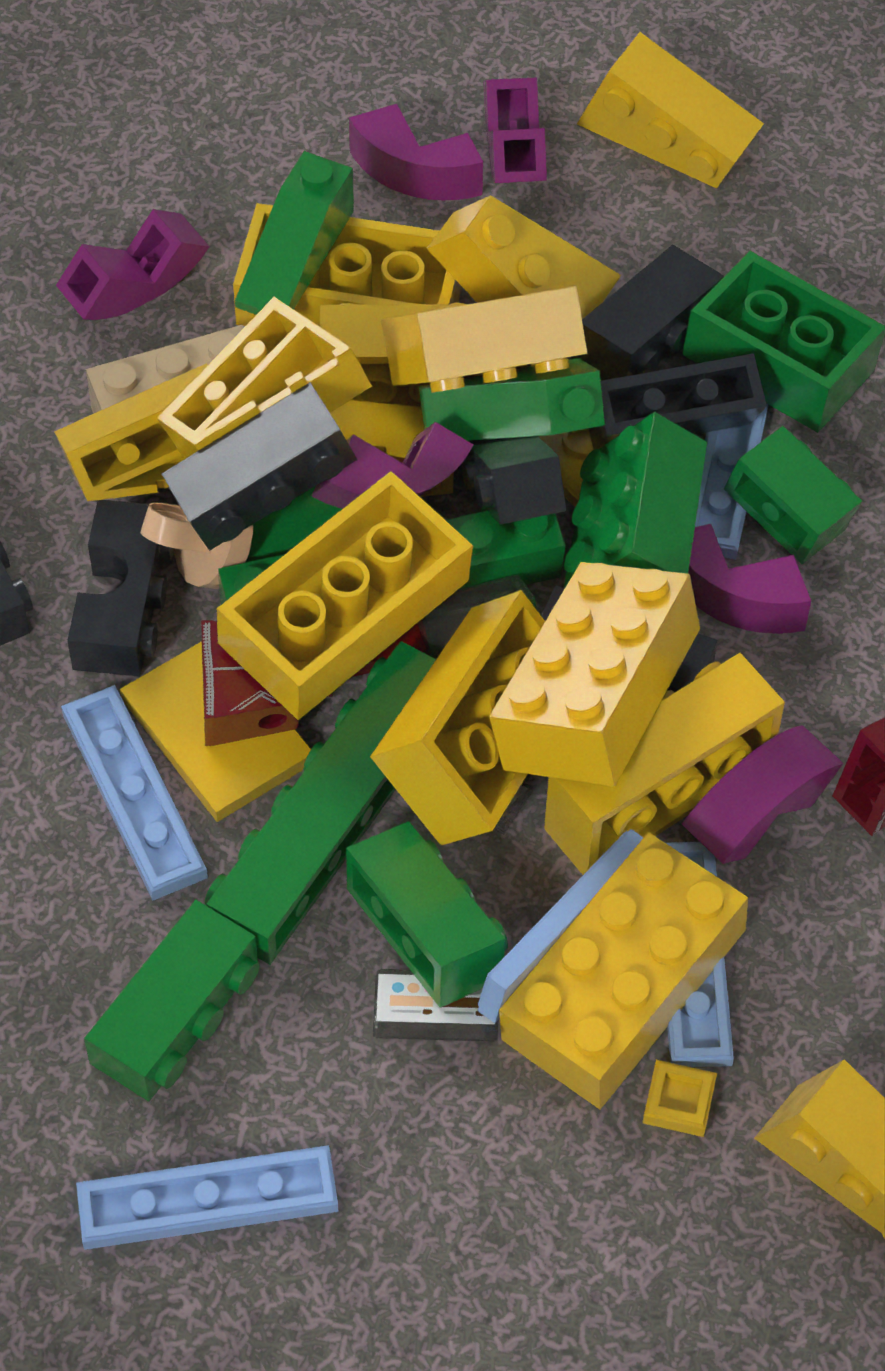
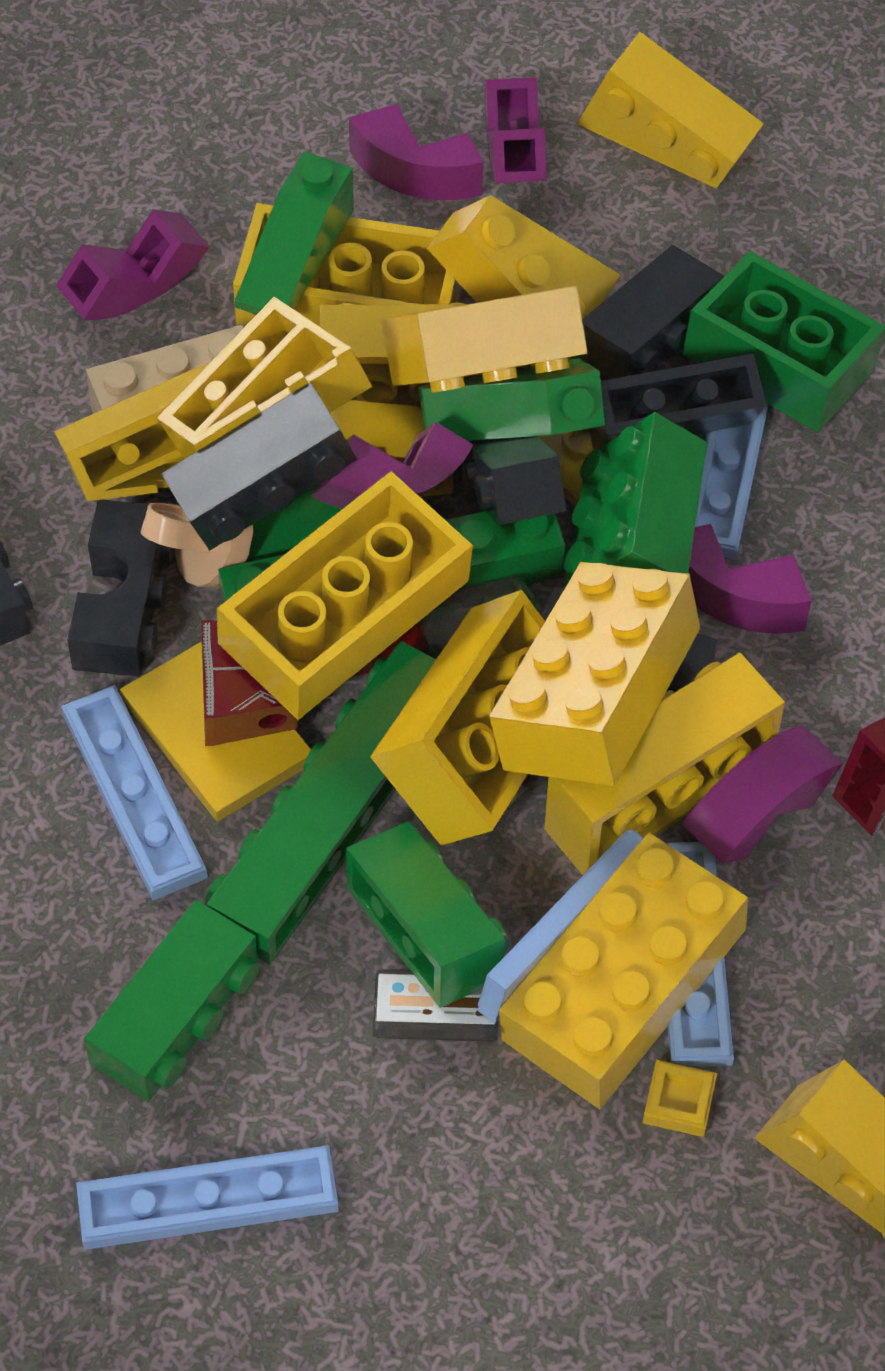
(792, 494): green brick -> none

